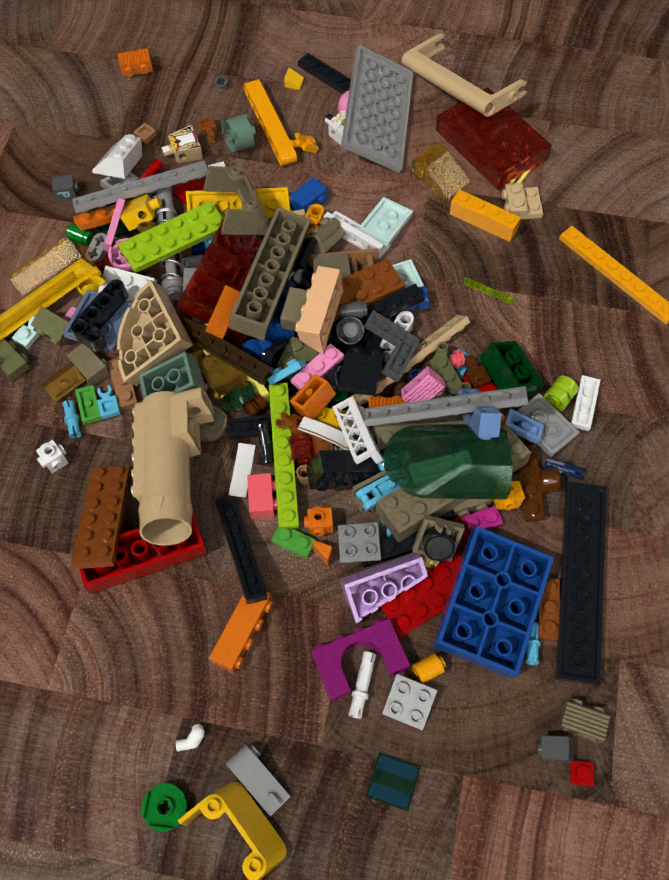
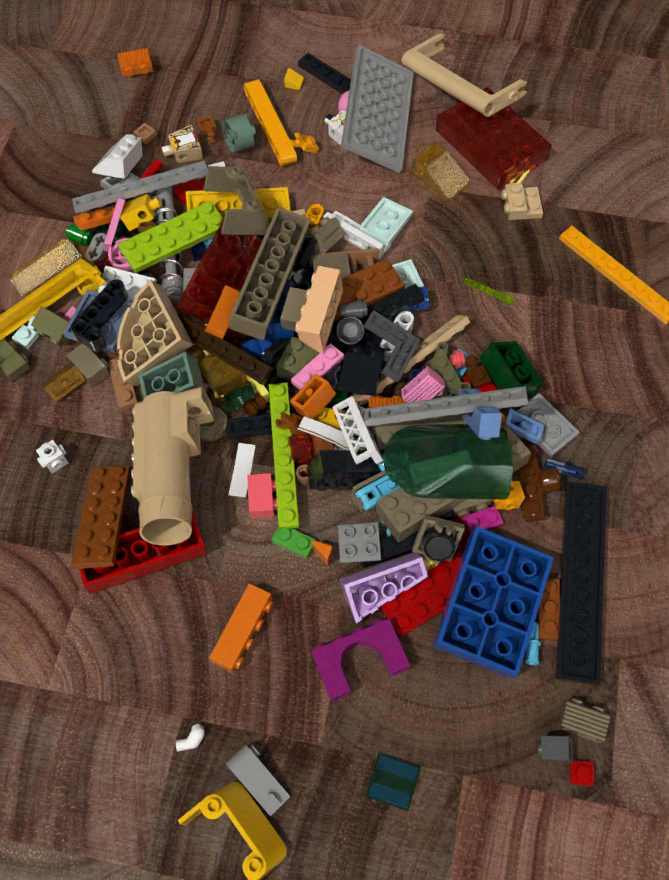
(64, 187): dark grey brick -> none
(71, 419): medium azure pin -> none
(88, 404): bright green plate -> none
(108, 404): medium azure plate -> none
(153, 815): green plate -> none
(191, 262): dark grey cone -> none
(221, 79): dark grey bush -> none
(241, 550): black plate -> none
(265, 443): black pin -> none
(279, 374): medium azure plate -> none
(308, 194): blue brick -> none
(319, 521): orange brick -> none
(360, 693): white pin -> none
(409, 701): light grey hinge -> none
(429, 668): light orange brick -> none
(484, 215): light orange brick -> none
(561, 392): lime wheel -> none
(585, 403): white plate -> none

